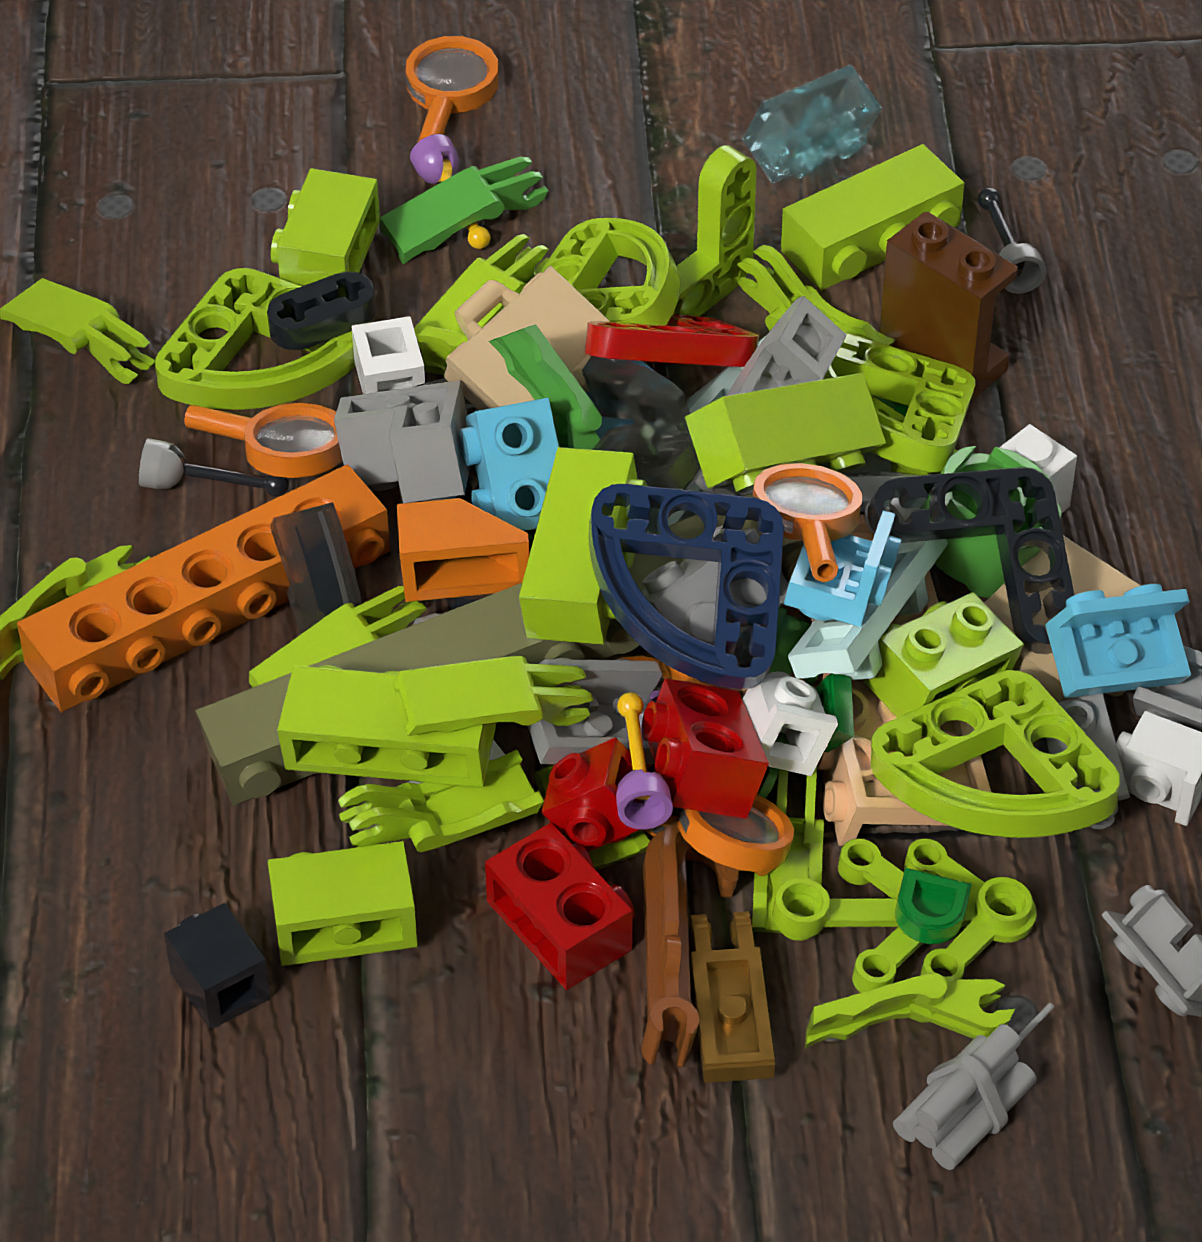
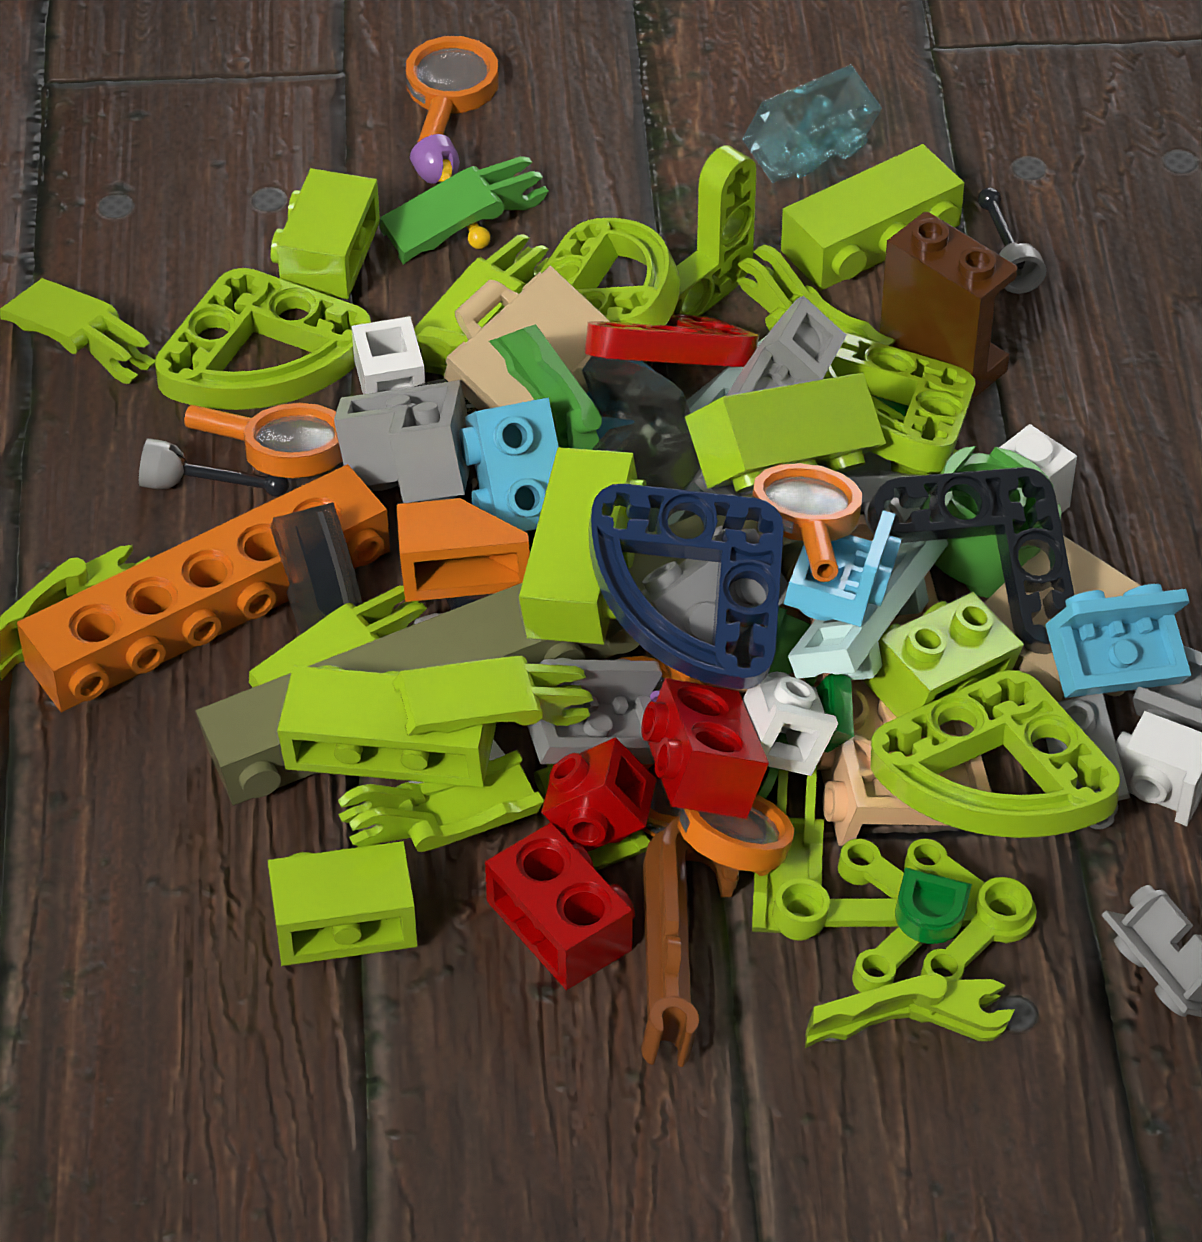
(217, 965): black brick -> none
(321, 310): black beam -> none
(639, 784): medium lavender hinge -> none
(731, 1004): pearl gold hinge -> none
(969, 1095): light grey piece -> none

